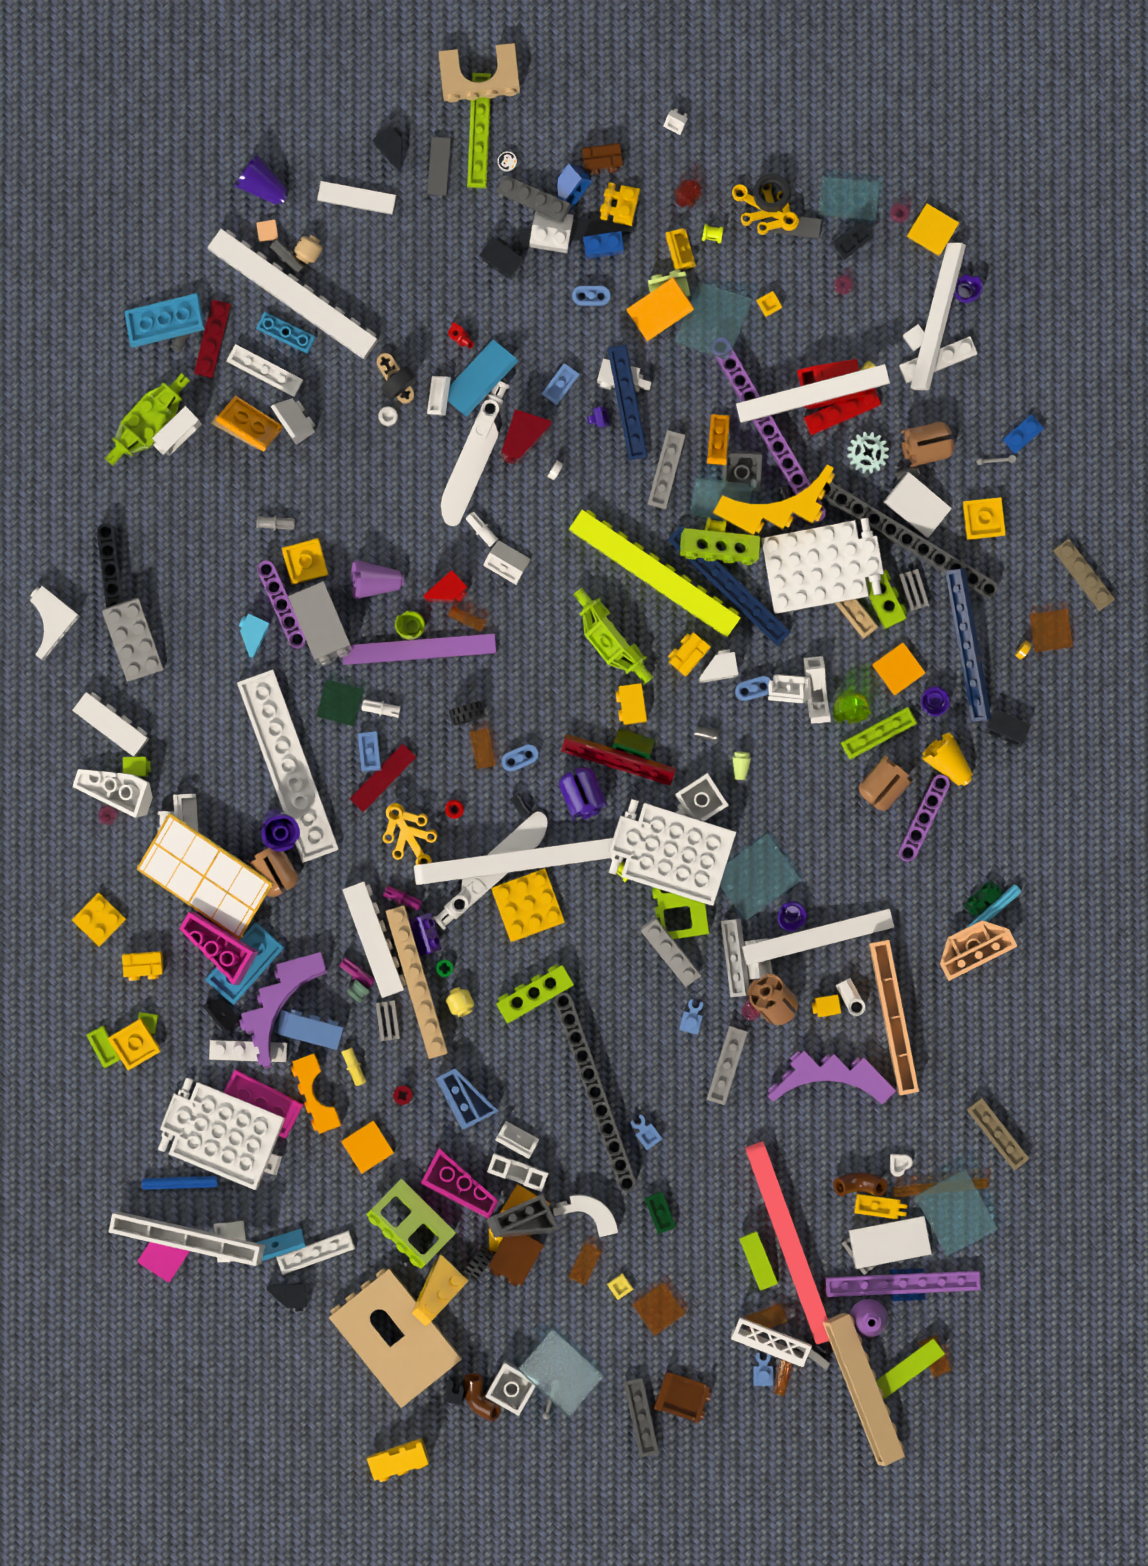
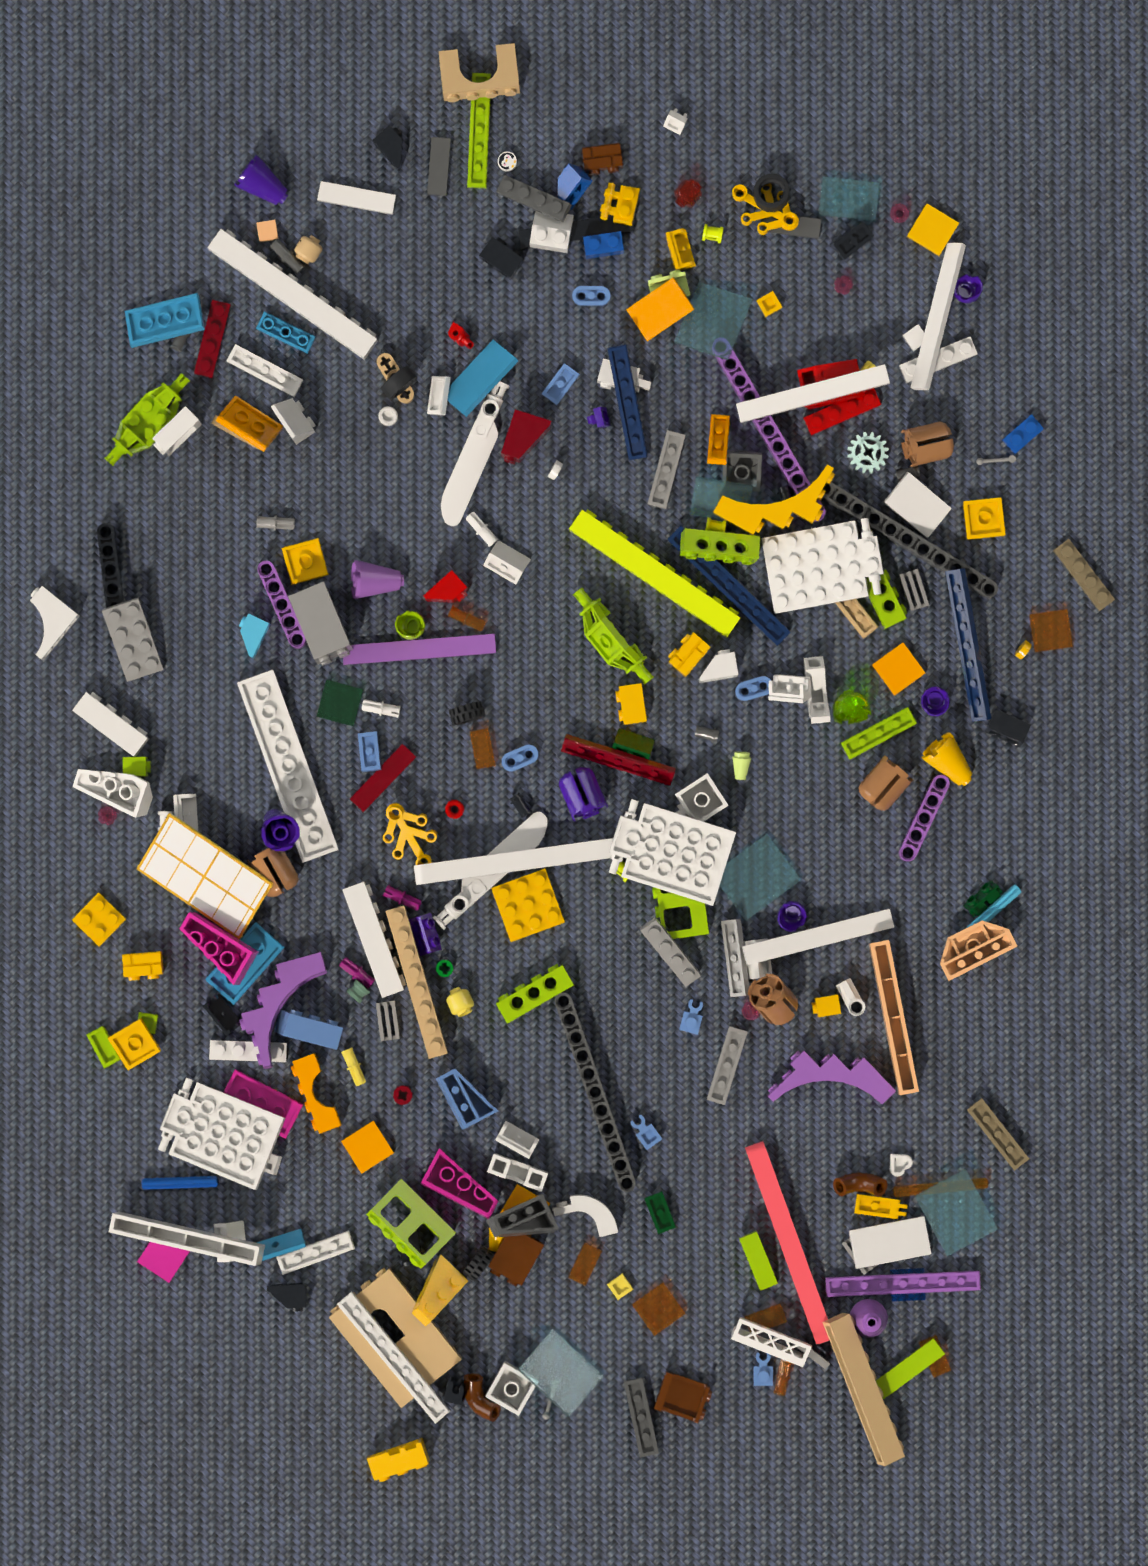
(393, 1357): none -> white tile

